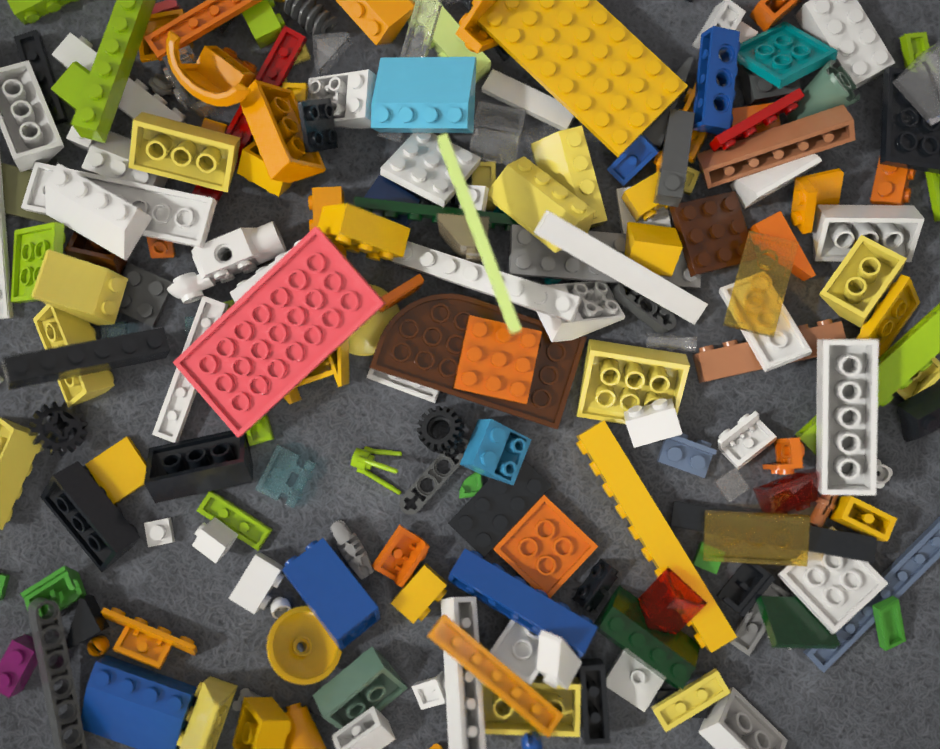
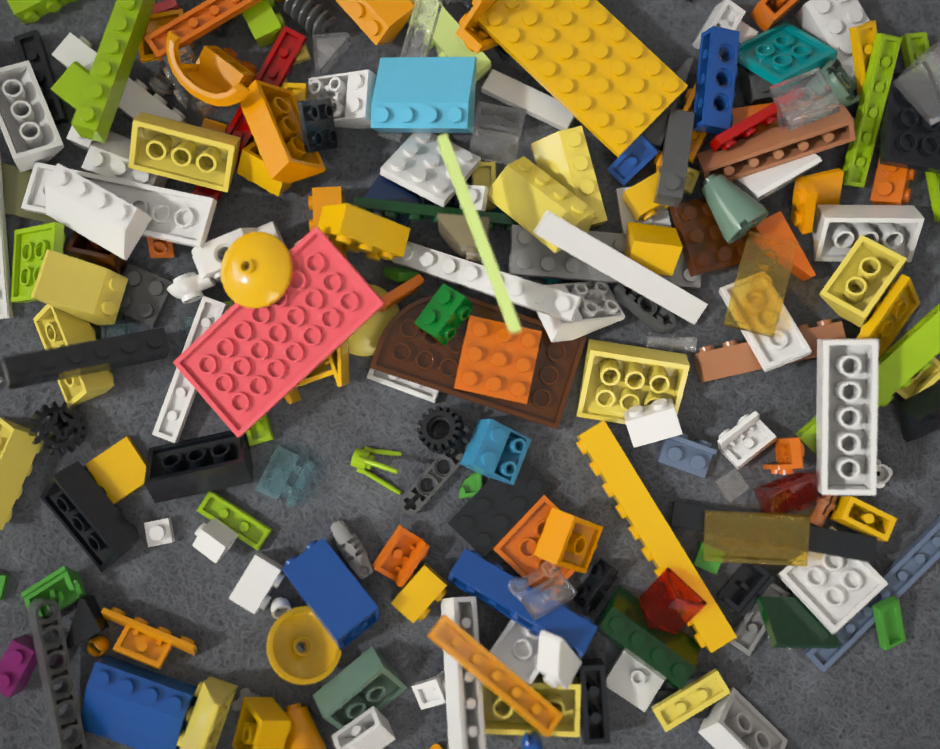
(268, 271): none -> yellow dish
(399, 274): none -> bright green tile
(444, 314): none -> green bracket
(546, 595): none -> clear plate
(568, 541): none -> light orange slope
(732, 207): none -> sand green cone
(803, 100): none -> clear bracket
(862, 42): none -> yellow tile
(871, 109): none -> lime tile

